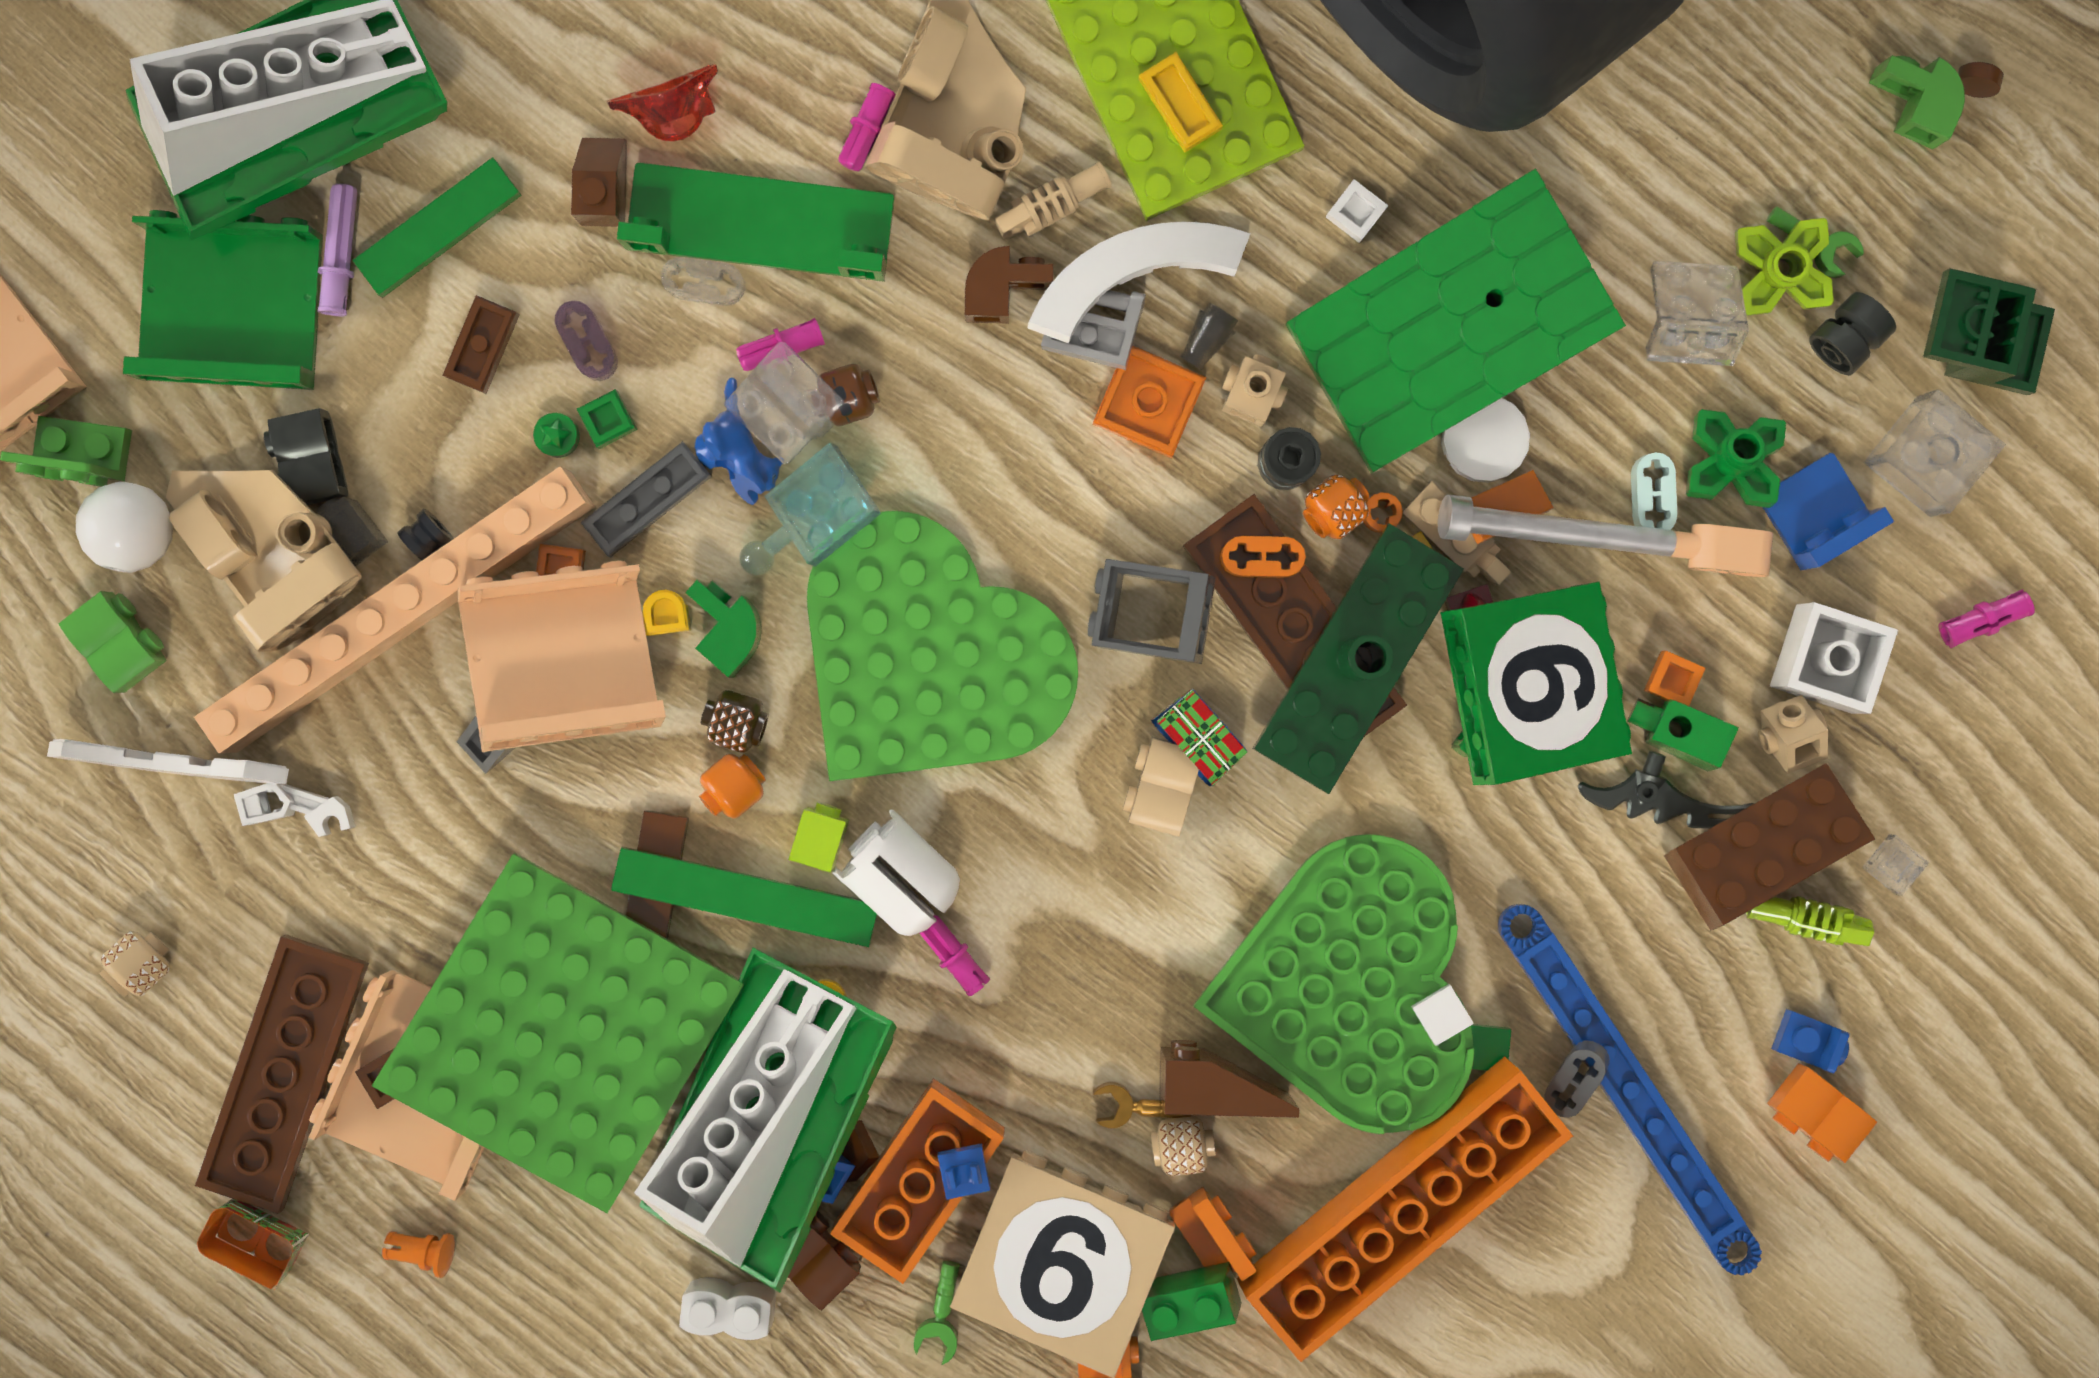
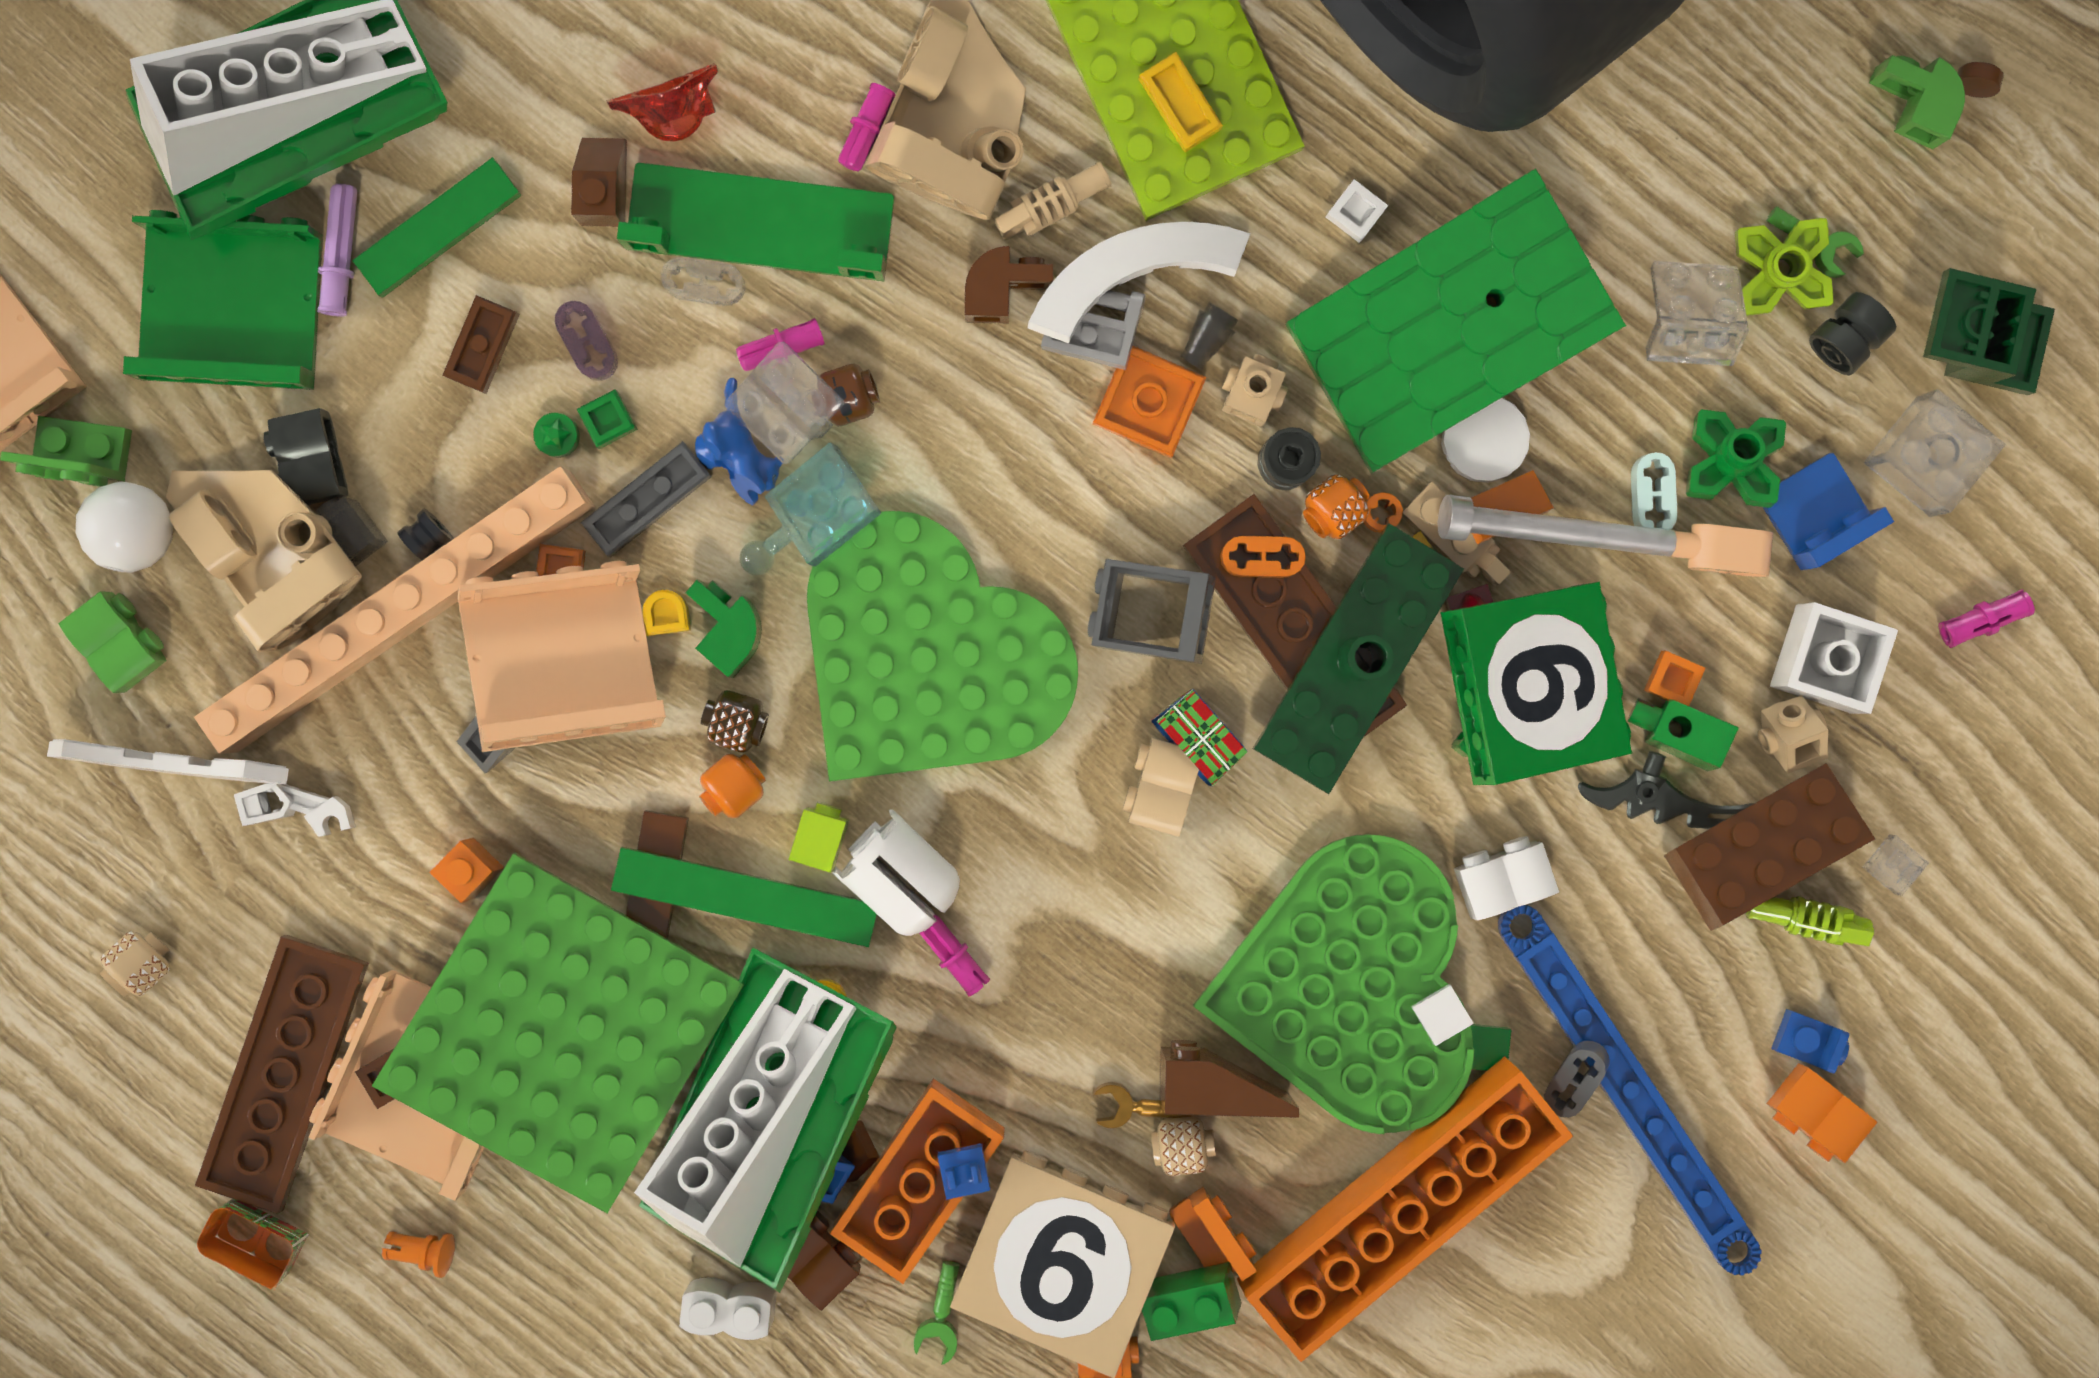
(466, 870): none -> orange brick
(1505, 879): none -> white brick

